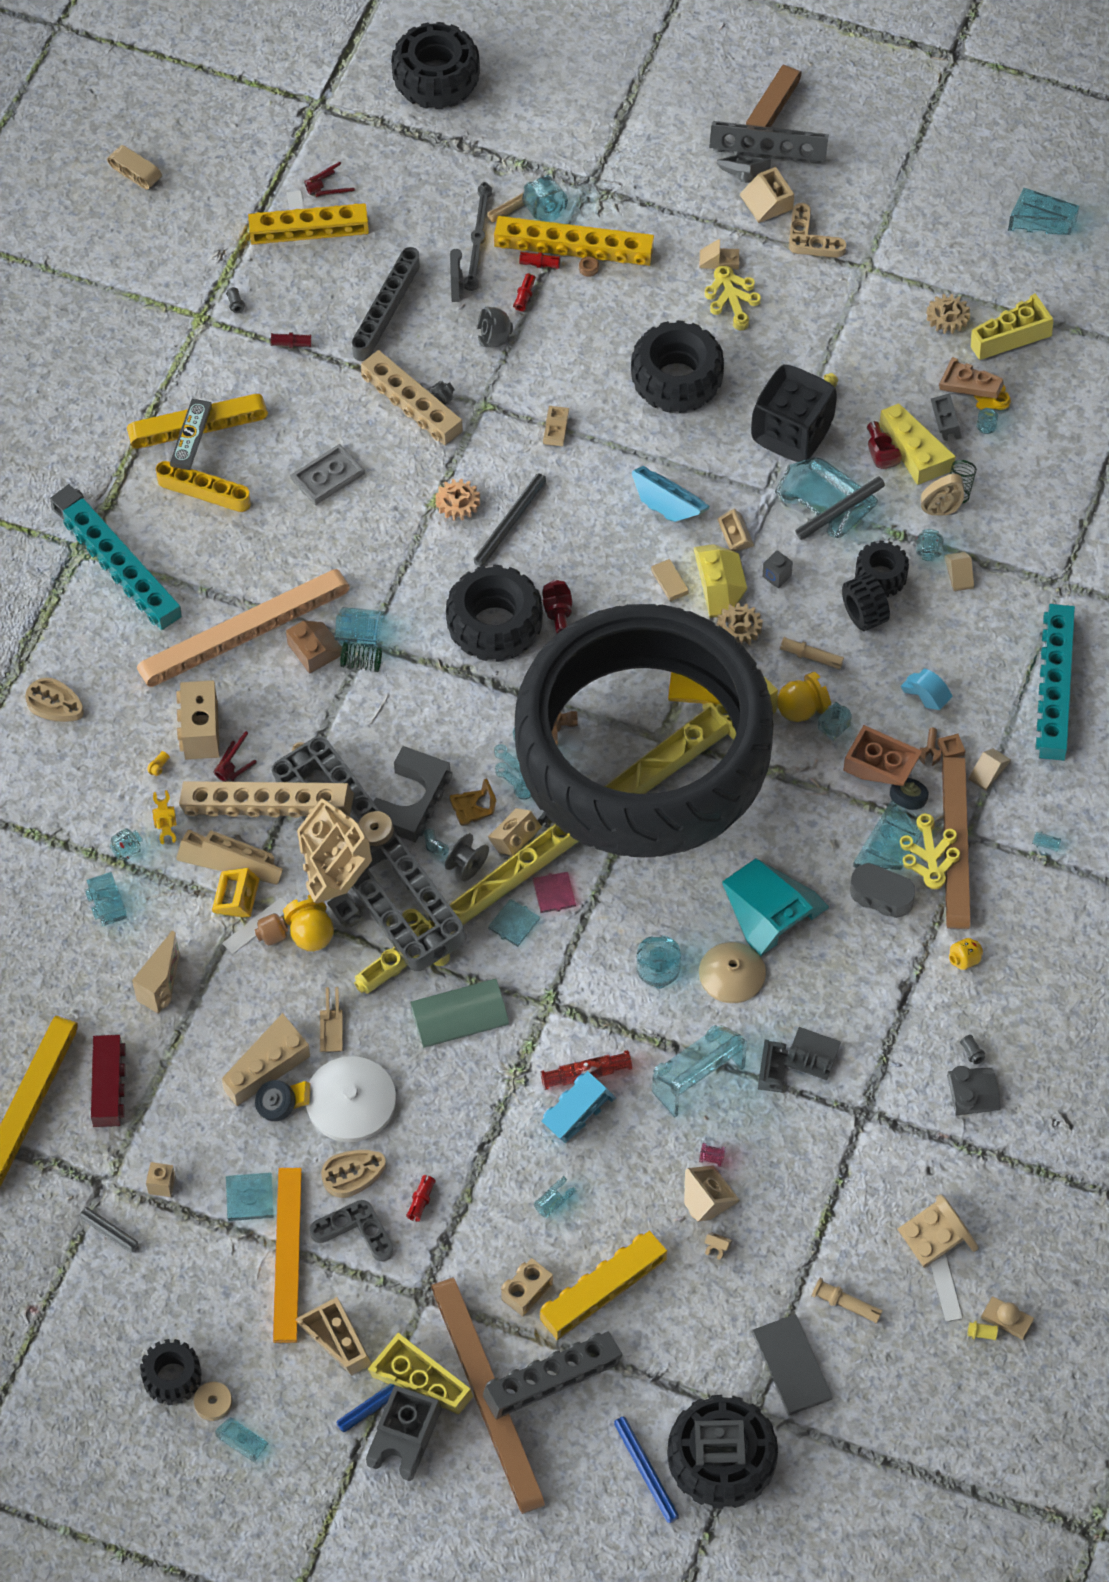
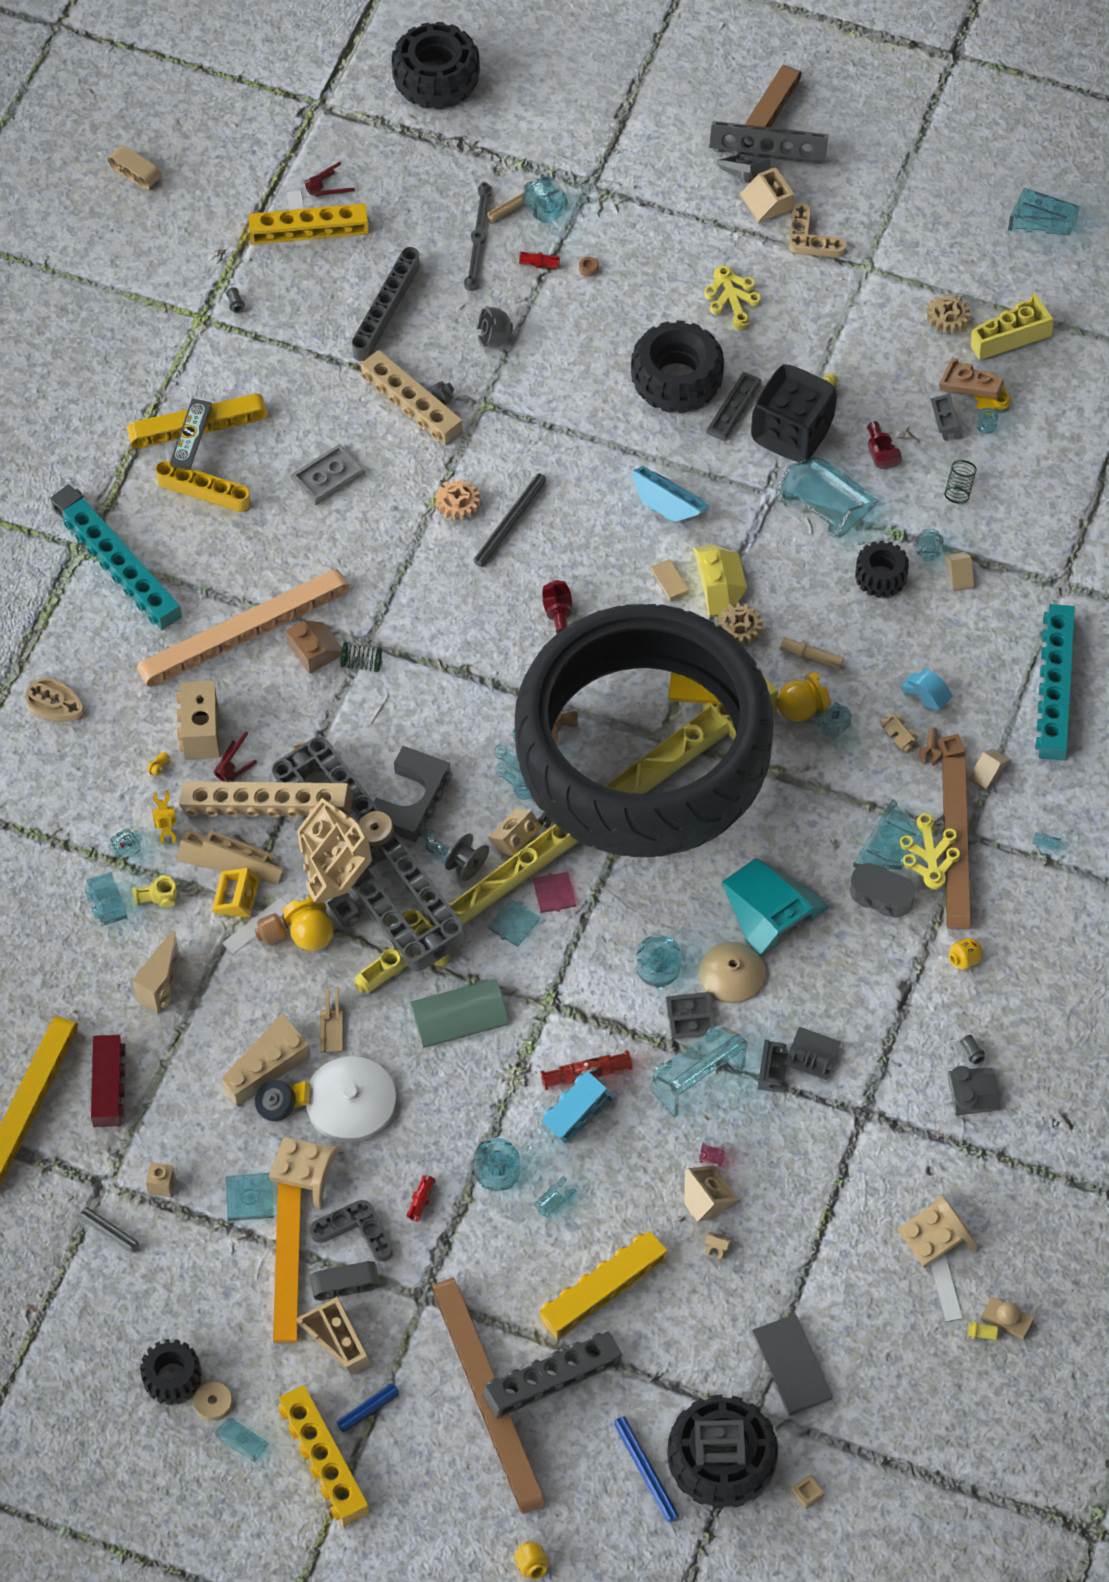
(155, 892): none -> light yellow connector
(290, 340): dark red pin -> none
(300, 1402): none -> yellow brick
(304, 1166): none -> tan piece
(344, 1280): none -> dark grey beam
(353, 1184): tan piece -> none
(359, 626): clear light blue slope -> none
(404, 1437): dark grey brick -> none
(412, 1369): light yellow wedge -> none
(456, 275): dark grey plate -> none
(466, 806): pearl gold piece -> none
(494, 589): black tyre -> none
(495, 1176): none -> clear light blue brick
(524, 292): red axle -> none
(531, 1289): tan brick -> none
(531, 1560): none -> yellow head
(556, 426): tan slope -> none
(573, 240): yellow brick -> none
(690, 1015): none -> dark grey slope
(714, 256): tan slope -> none
(733, 406): none -> dark grey tile
(735, 531): tan slope -> none
(777, 569): dark grey brick -> none
(808, 1491): none -> tan tile
(835, 1296): tan pin -> none
(840, 508): dark grey axle -> none
(865, 602): black tyre -> none
(880, 758): nougat slope -> none
(905, 738): none -> tan hinge
(911, 795): black wheel -> none
(920, 450): light yellow wedge -> none
(949, 487): tan piece -> none

